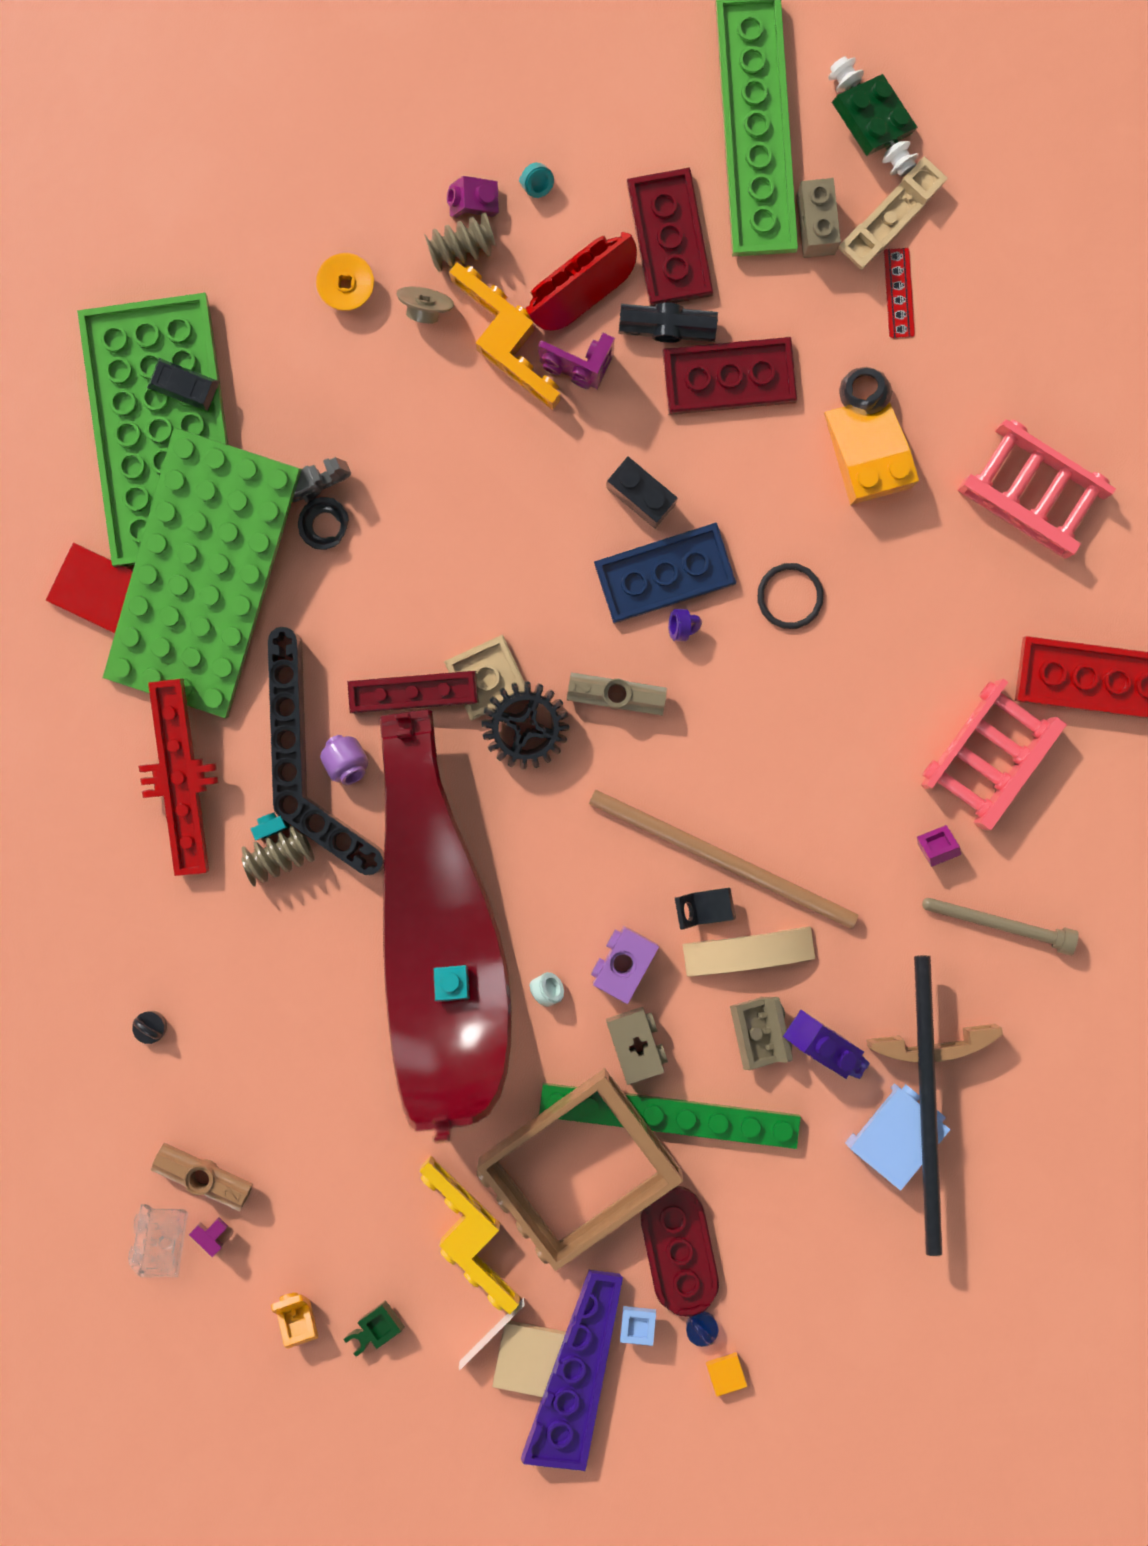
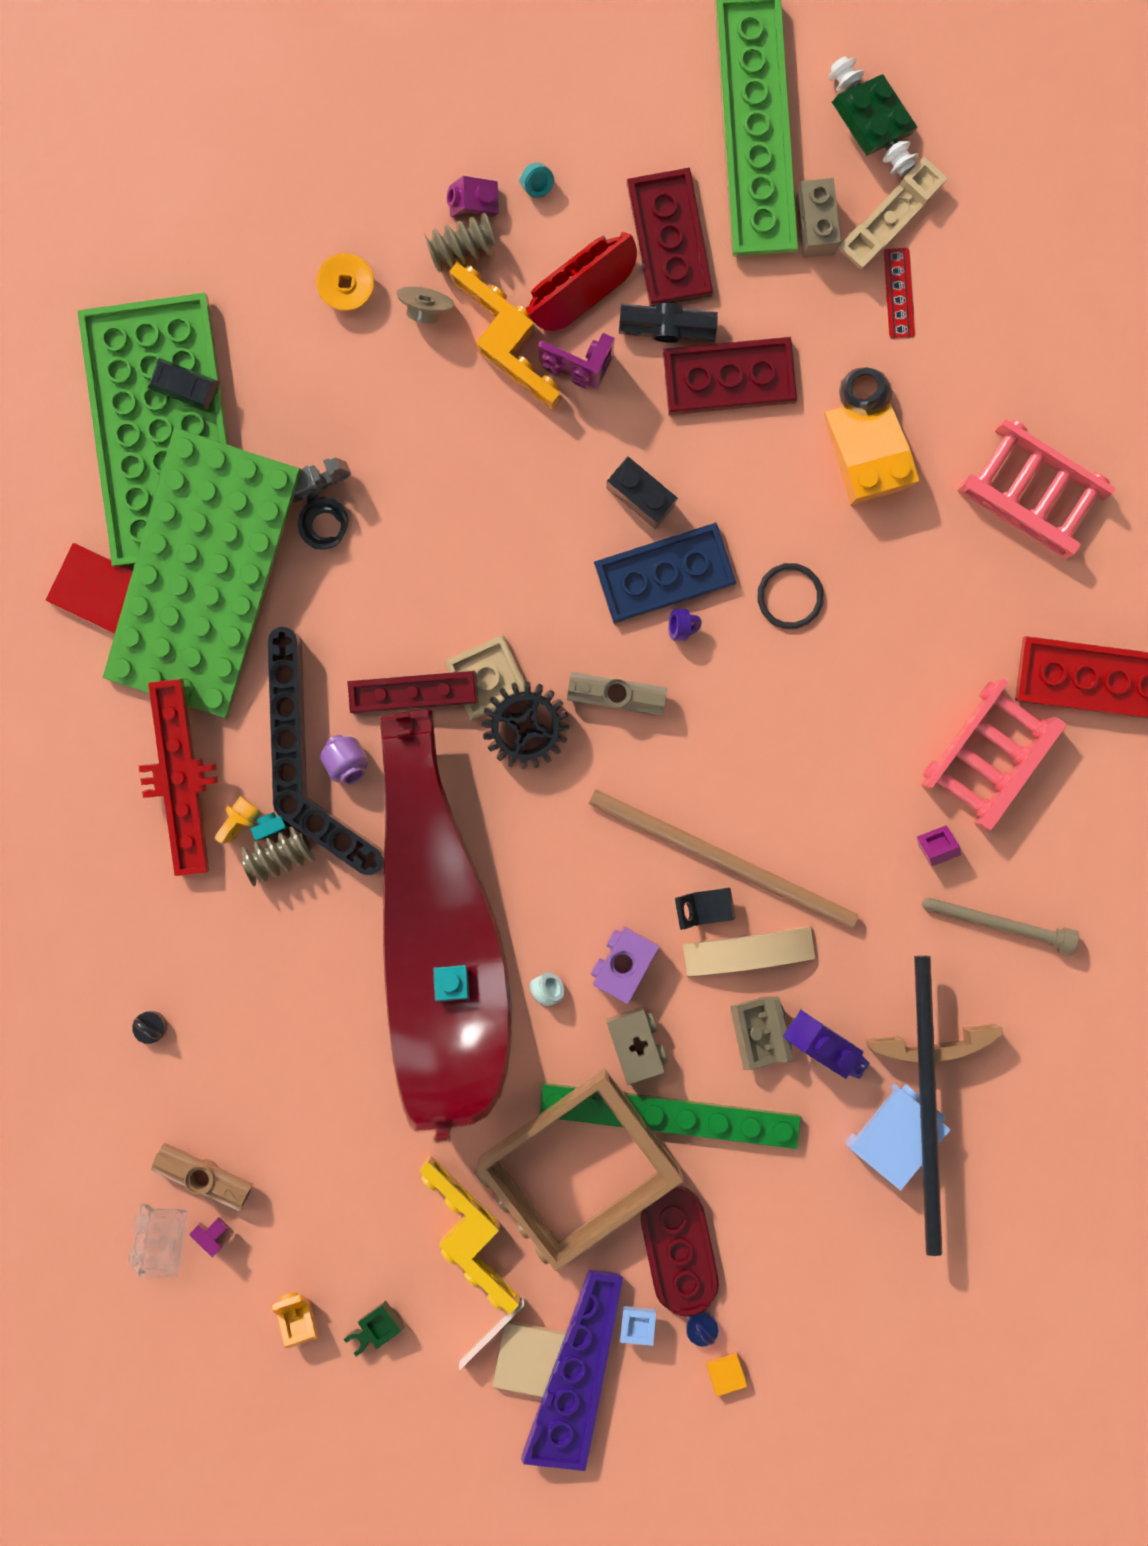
(240, 814): none -> light orange piece

